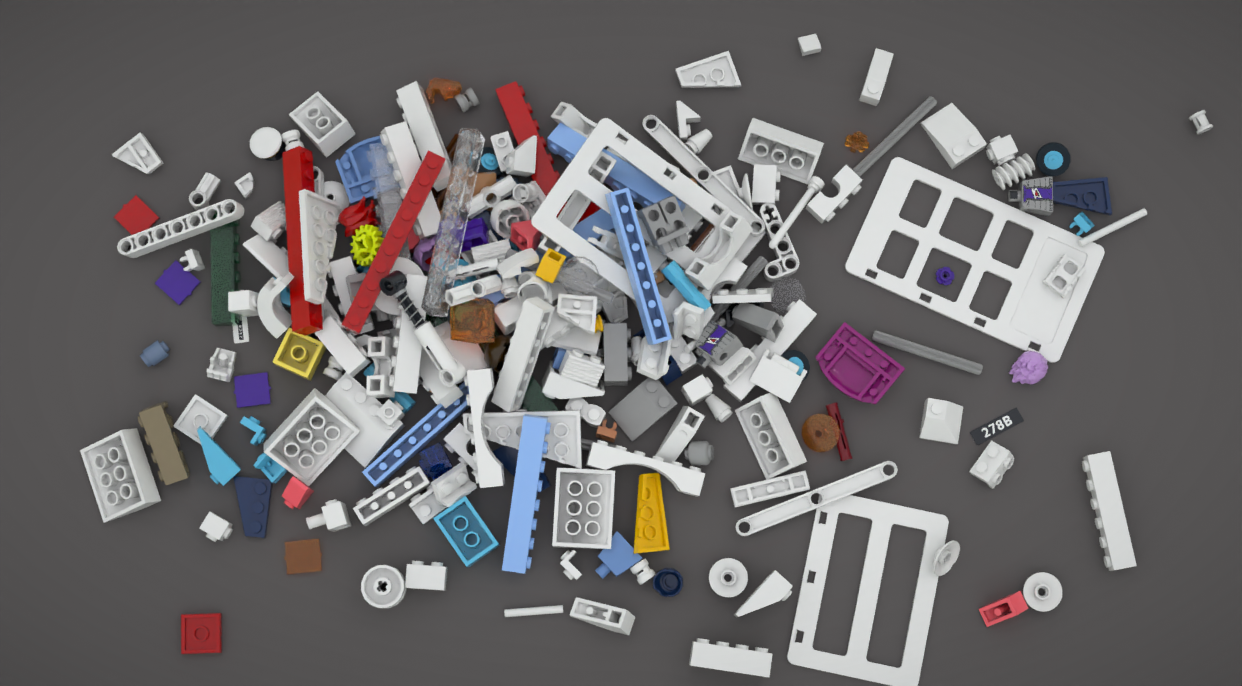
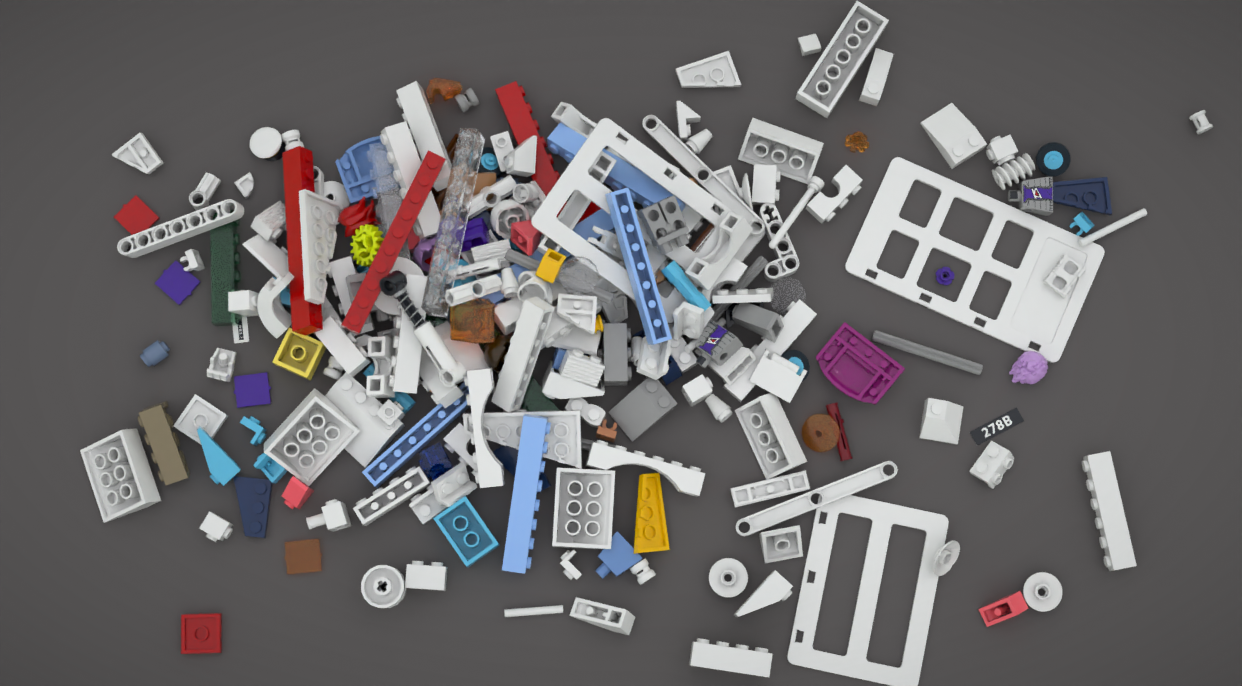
(322, 124): white slope -> none
(512, 266): white slope -> none
(668, 582): dark blue hair -> none
(680, 434): white slope -> none
(699, 453): light grey head -> none
(781, 544): none -> white slope
(841, 59): none -> white brick
(894, 136): light grey axle -> none

